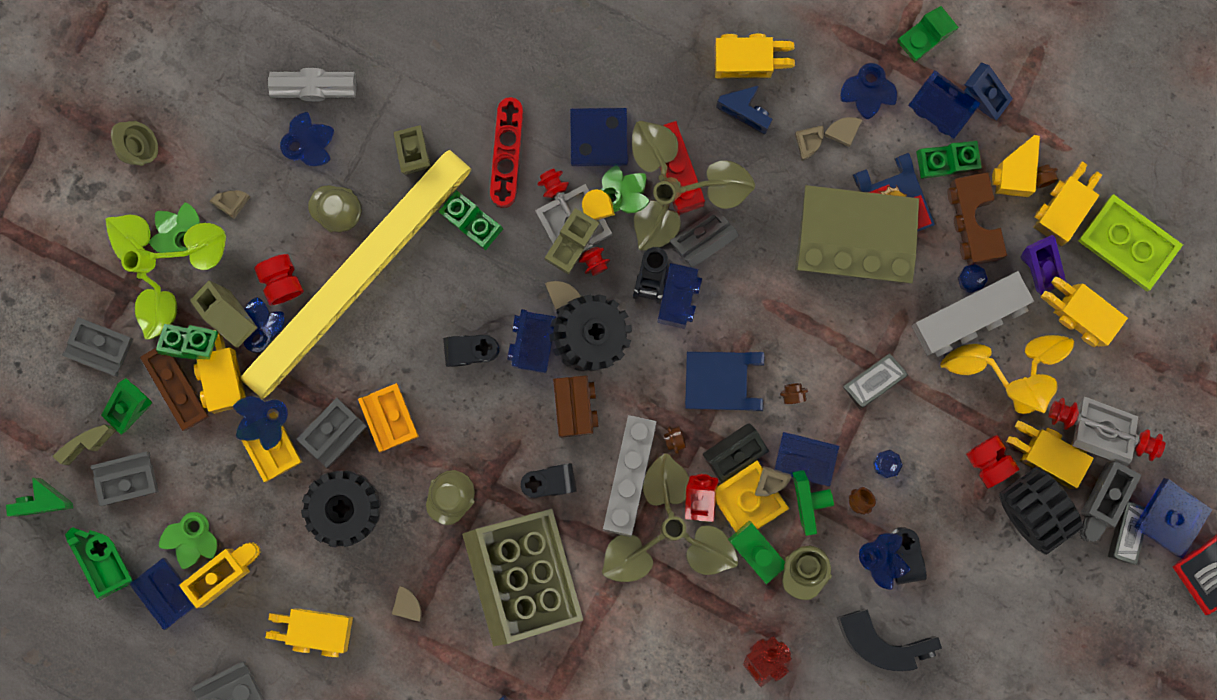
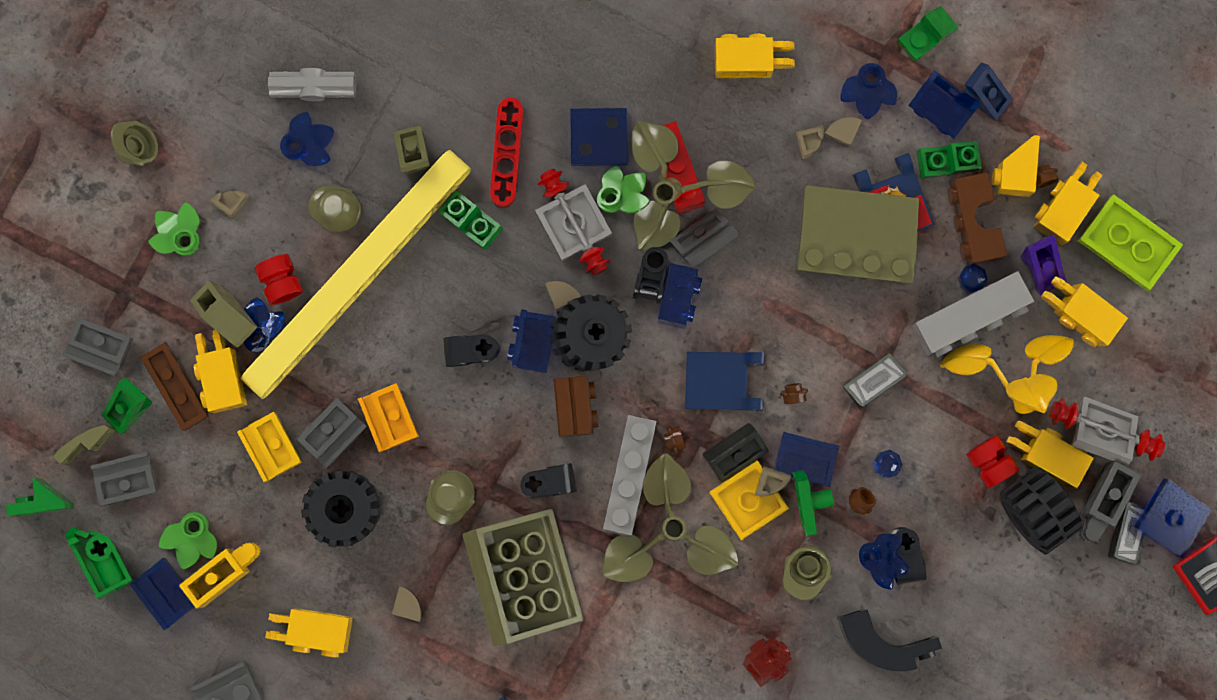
(132, 233): lime plant -> none
(186, 342): green slope -> none
(258, 423): clear blue plate -> none
(571, 241): olive slope -> none
(597, 204): yellow tile -> none
(701, 498): red bracket -> none
(738, 106): dark blue slope -> none
(757, 552): green tile -> none

